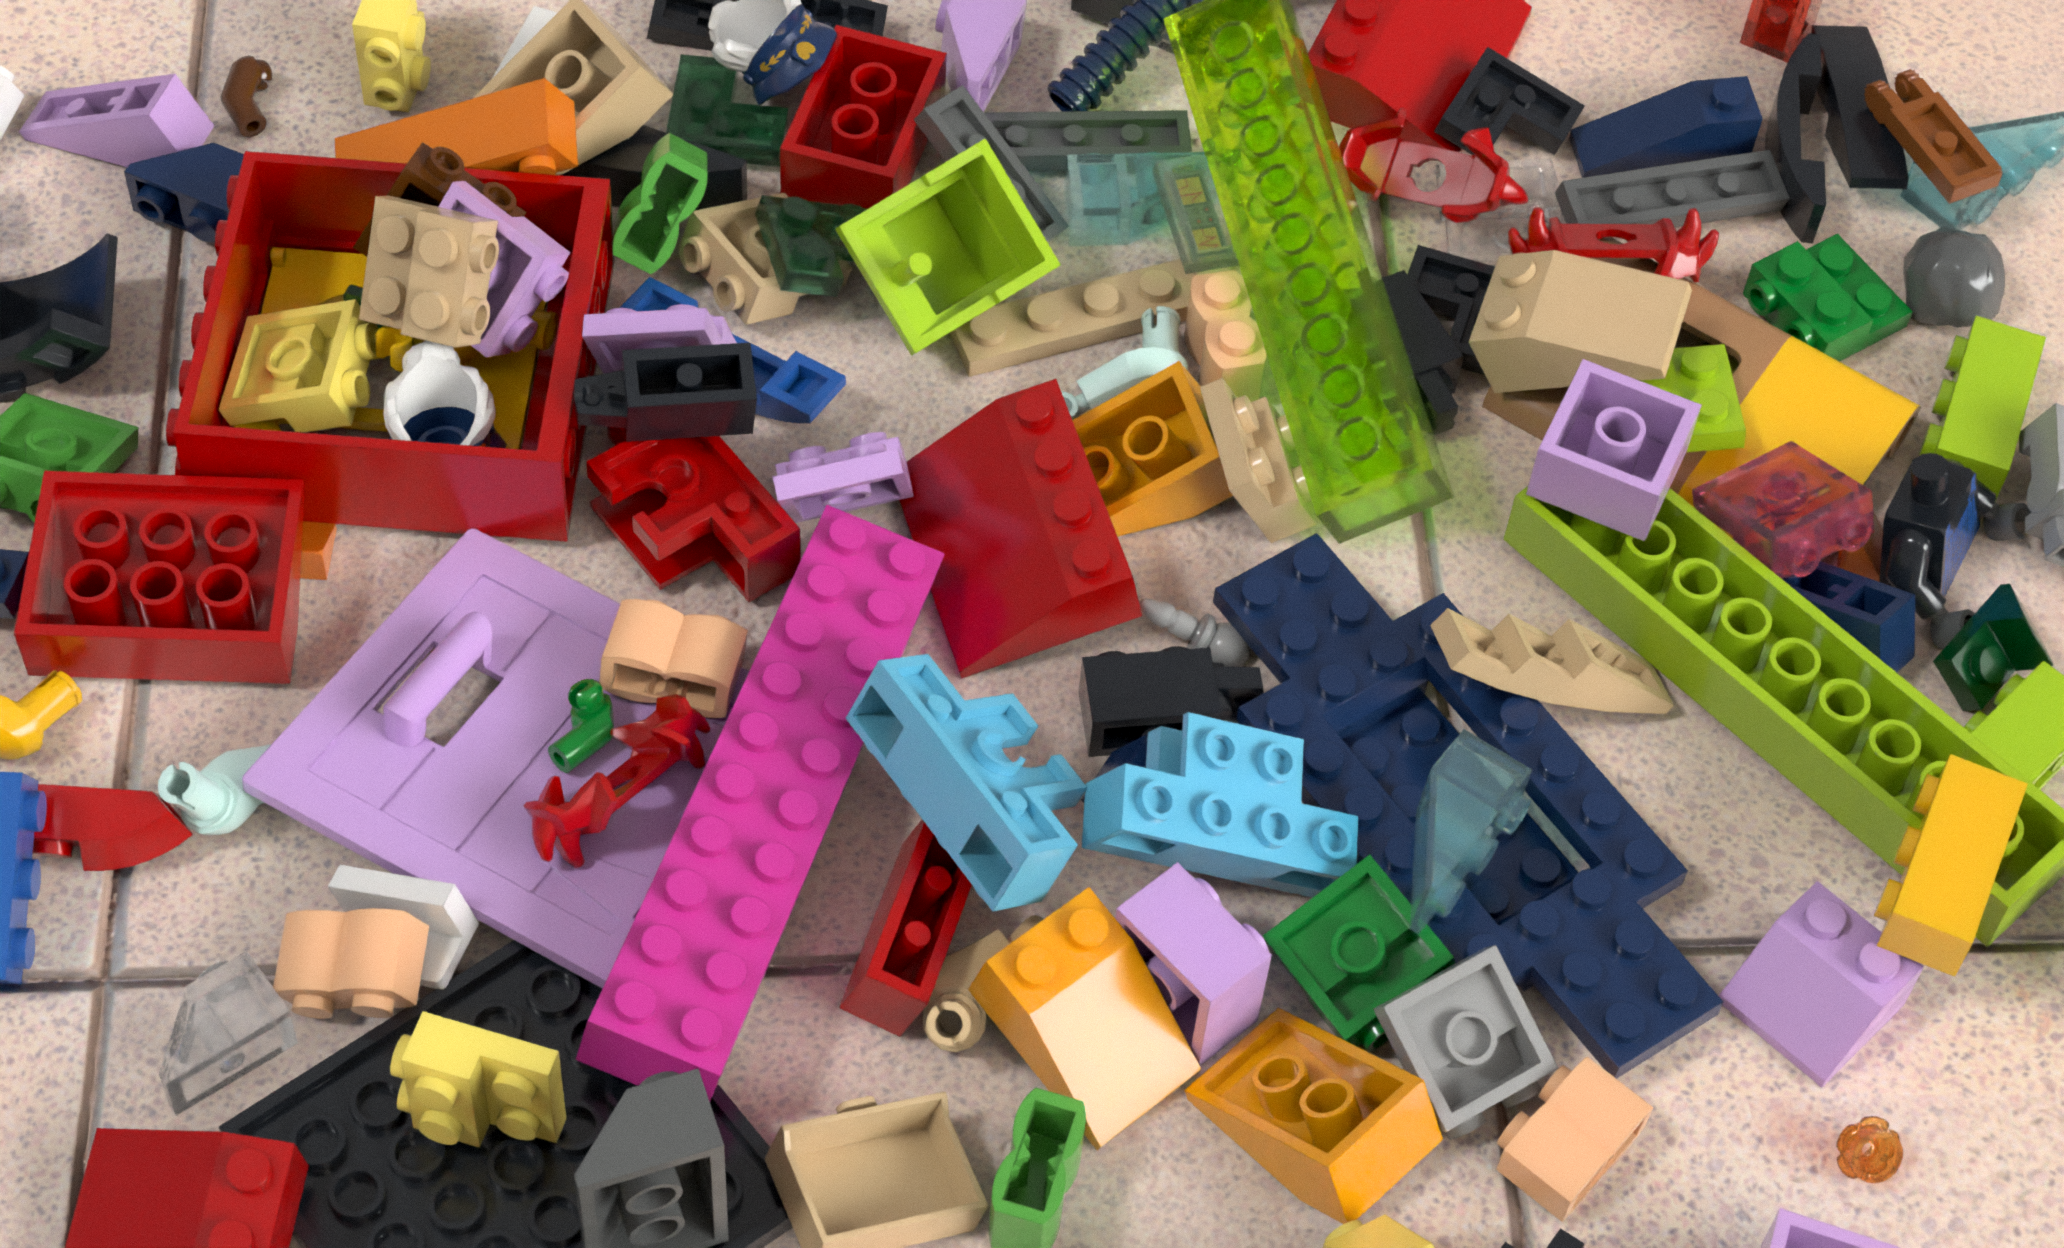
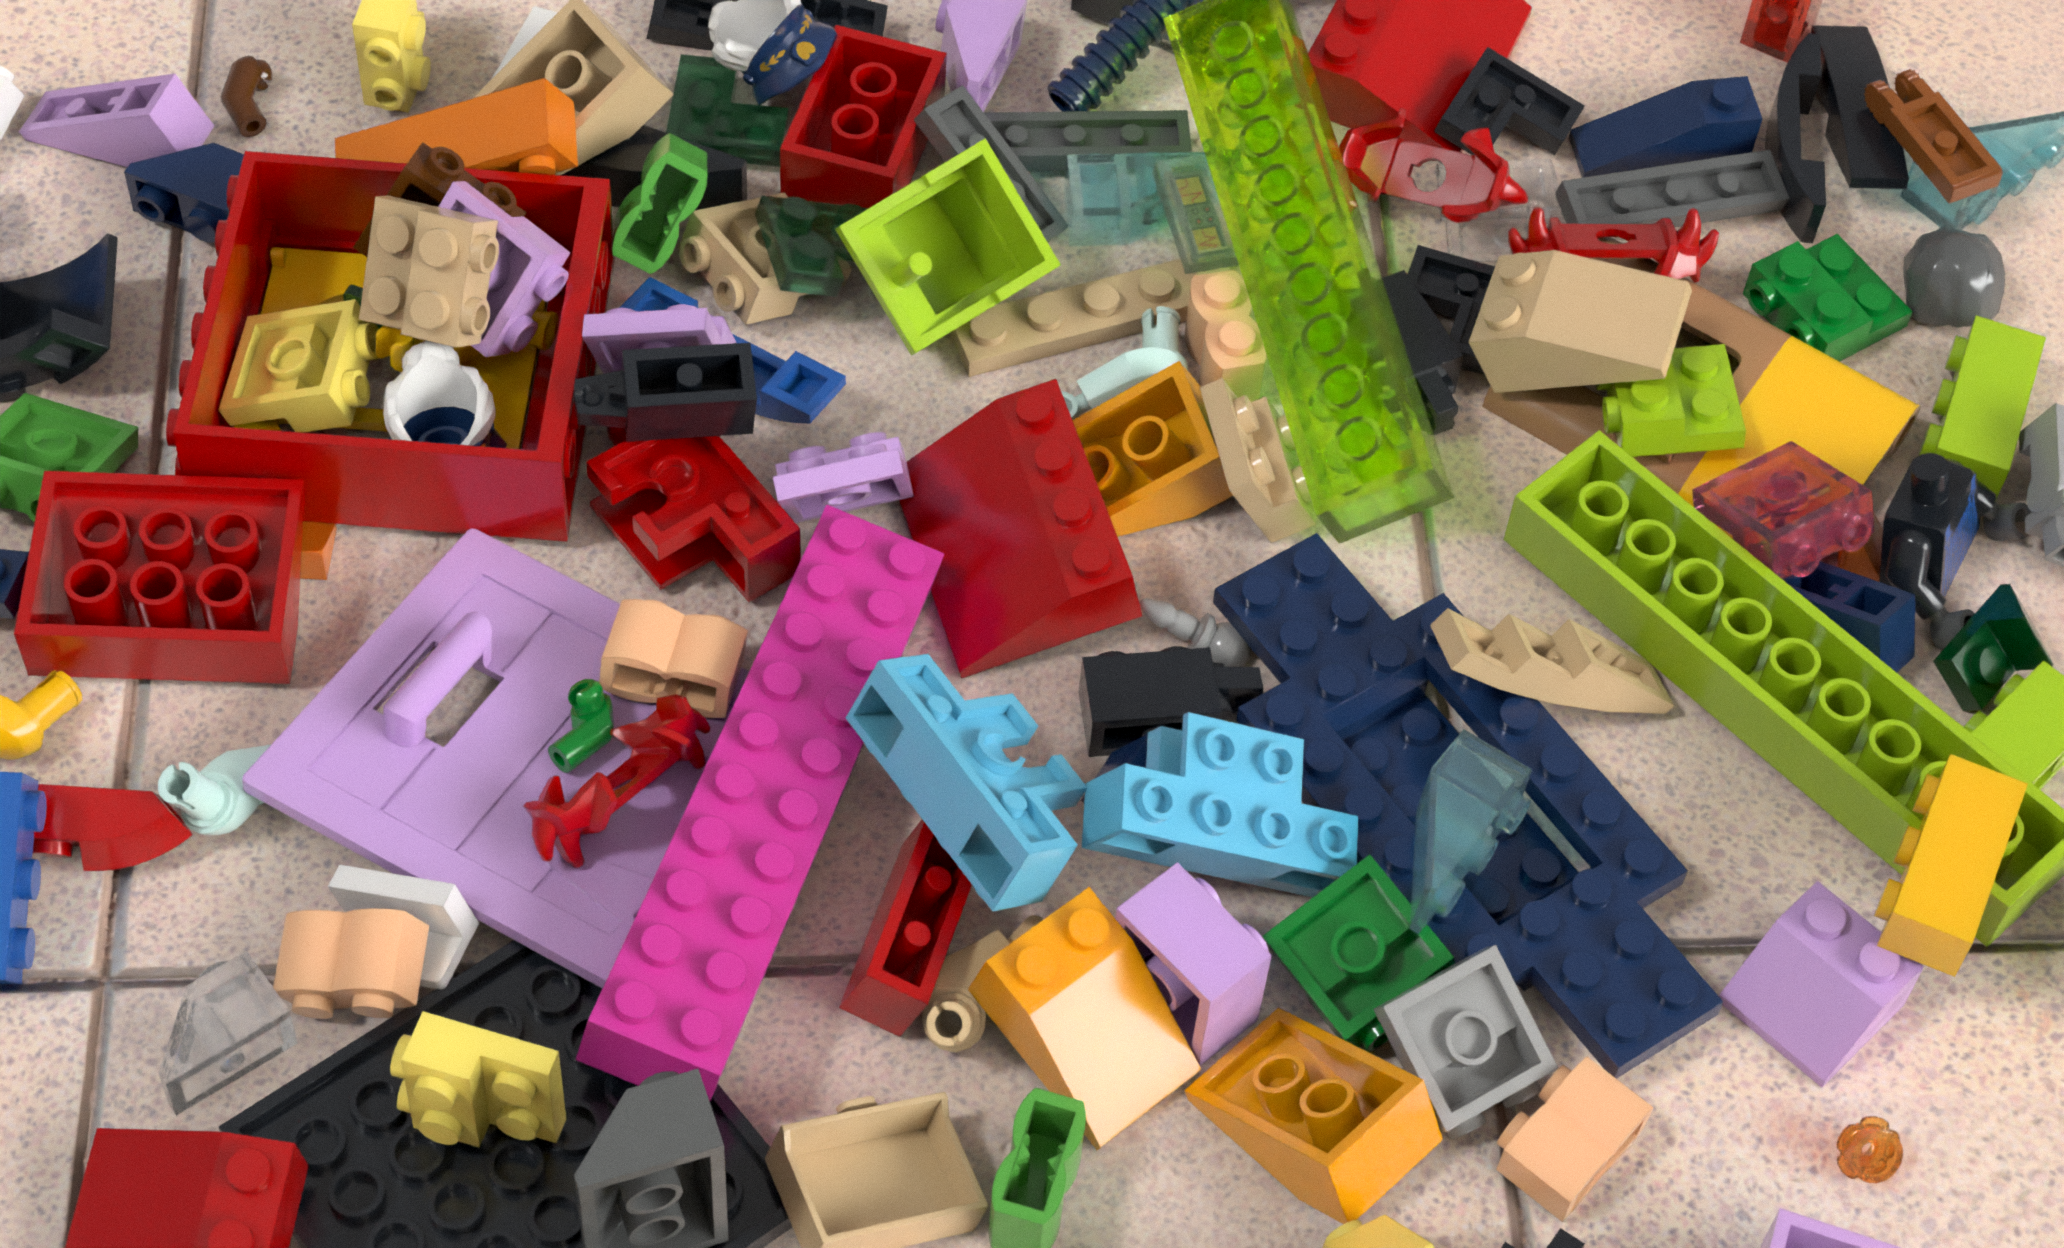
(1613, 449): lavender brick -> none

